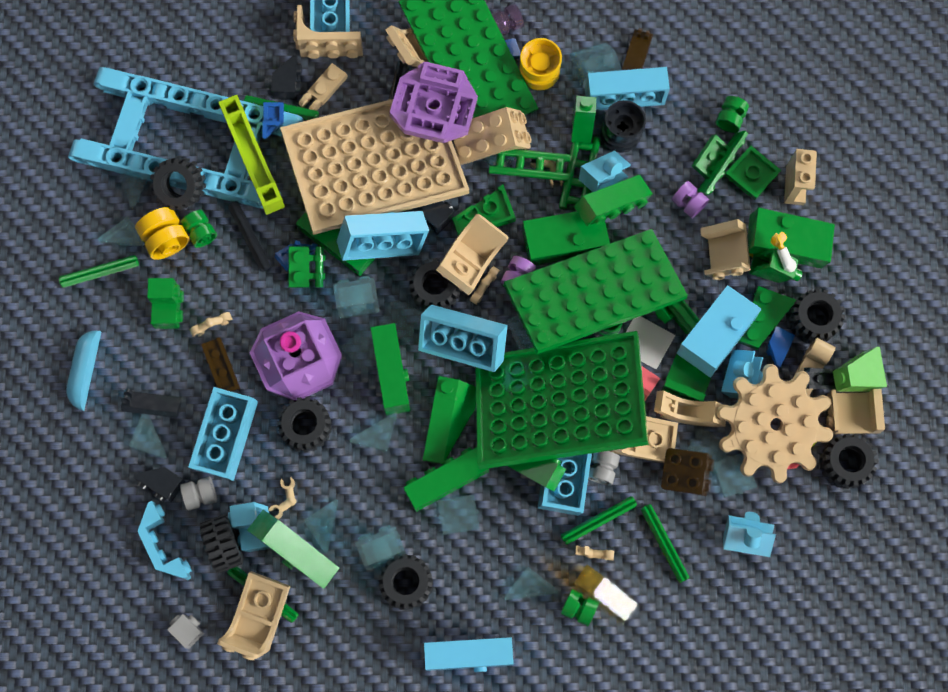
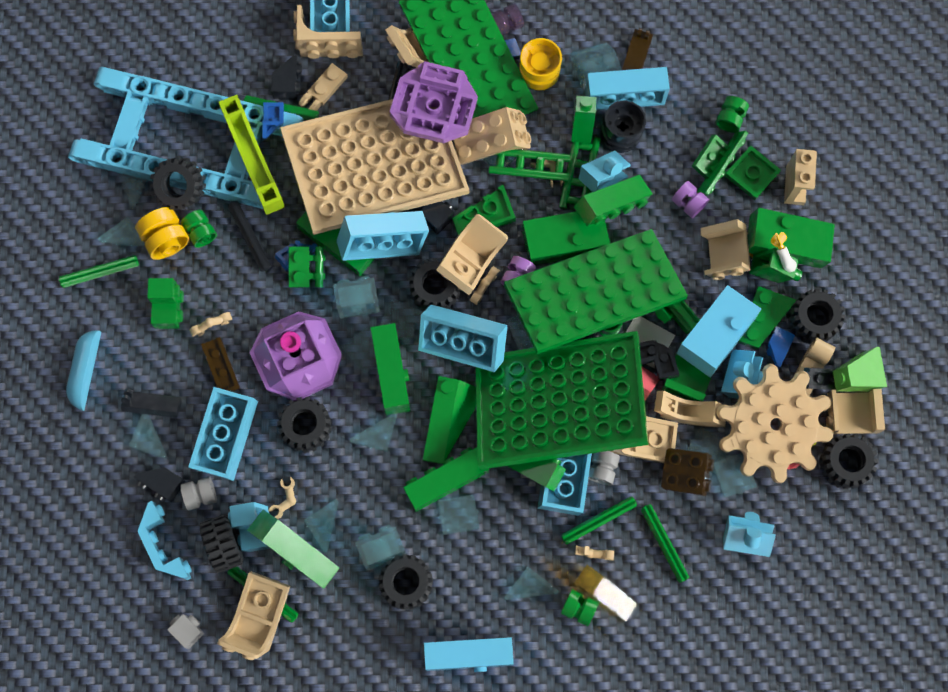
(662, 357): none -> black plate

